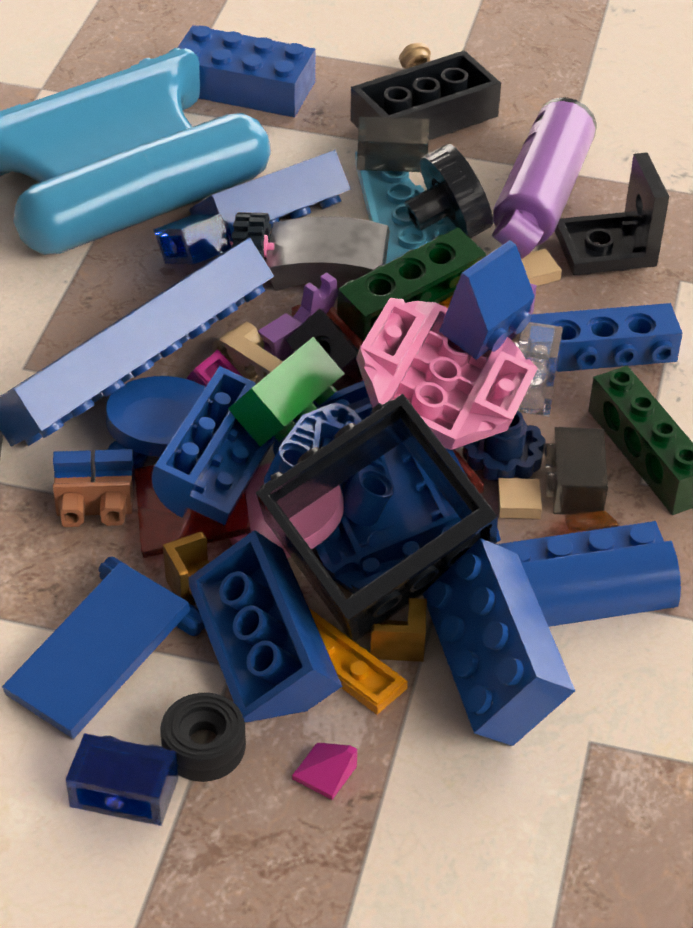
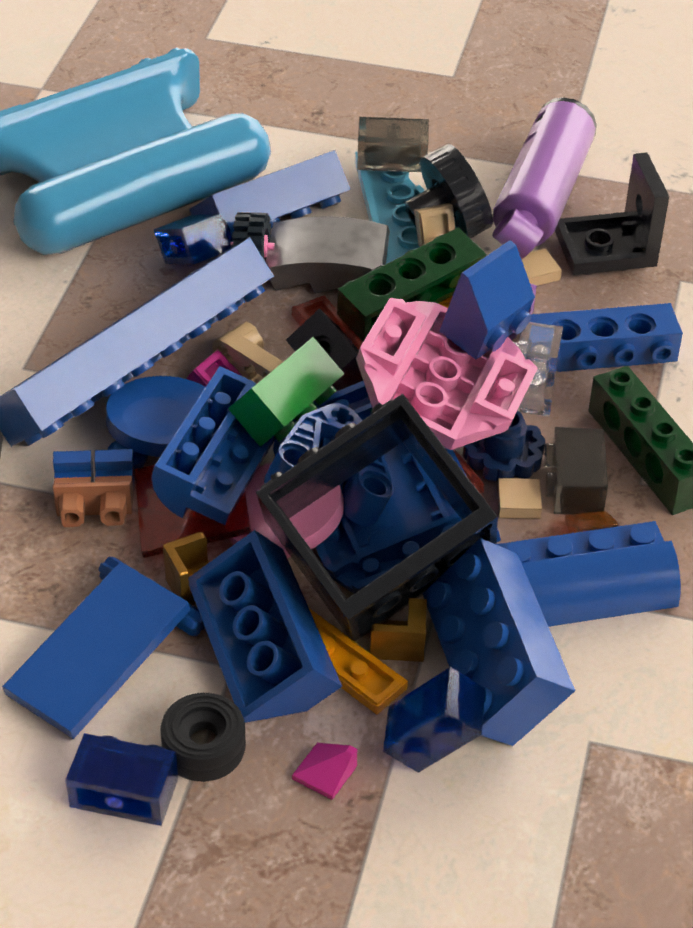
(252, 70): blue brick -> none
(277, 332): medium lavender piece -> none
(414, 55): tan plate -> none
(433, 222): none -> tan tile
(434, 720): none -> clear blue brick
(447, 91): black brick -> none

